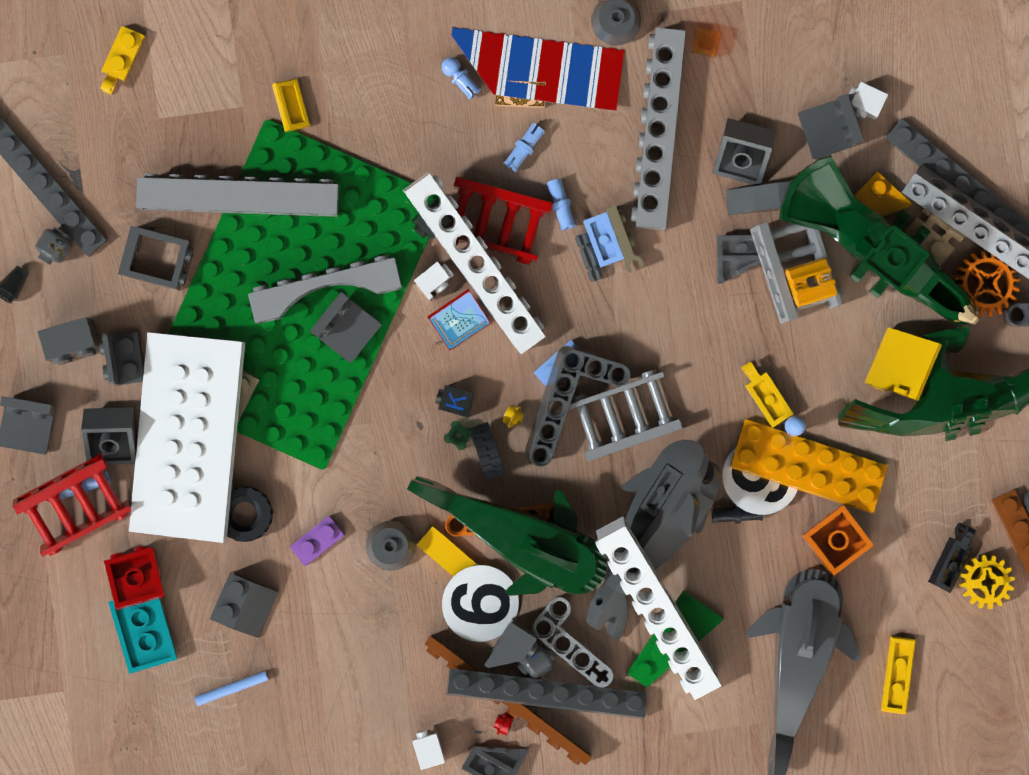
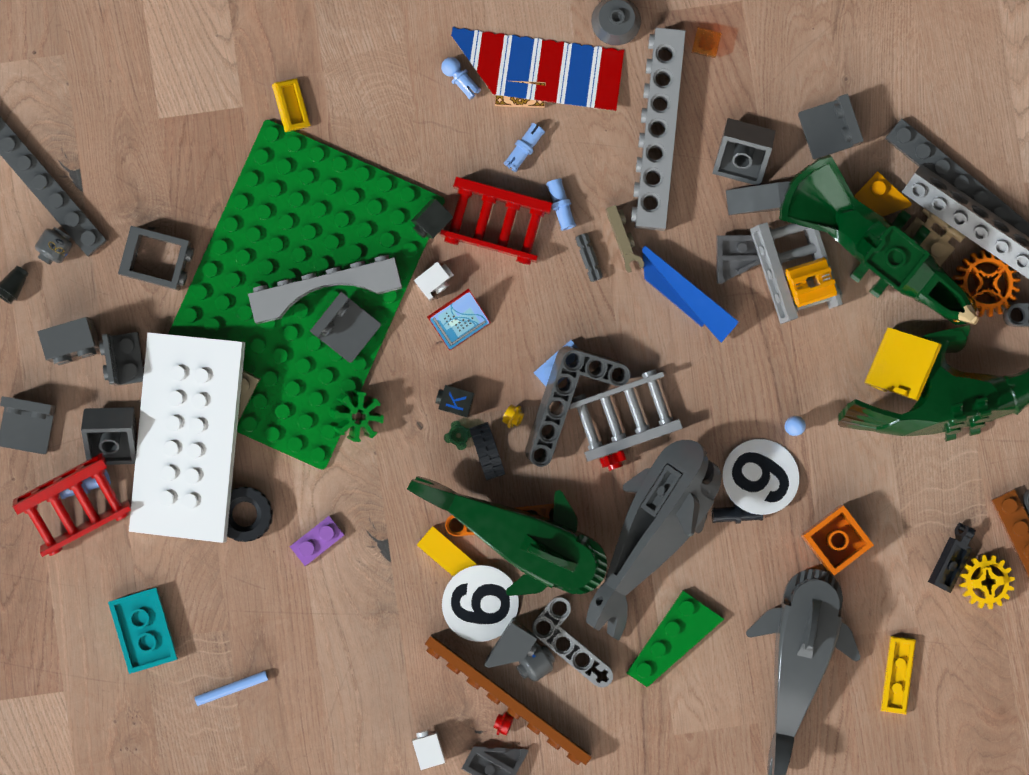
(121, 58): yellow plate -> none
(134, 577): red plate -> none
(237, 196): light grey brick -> none
(244, 605): dark grey slope -> none
(361, 422): none -> green gear
(390, 545): dark grey cone -> none
(532, 330): white brick -> none
(546, 693): dark grey plate -> none
(603, 240): light blue plate -> none
(613, 461): none -> red plate
(618, 535): white brick -> none
(686, 296): none -> blue wedge
(766, 396): yellow plate -> none
(808, 466): light orange plate -> none
(866, 101): white brick -> none

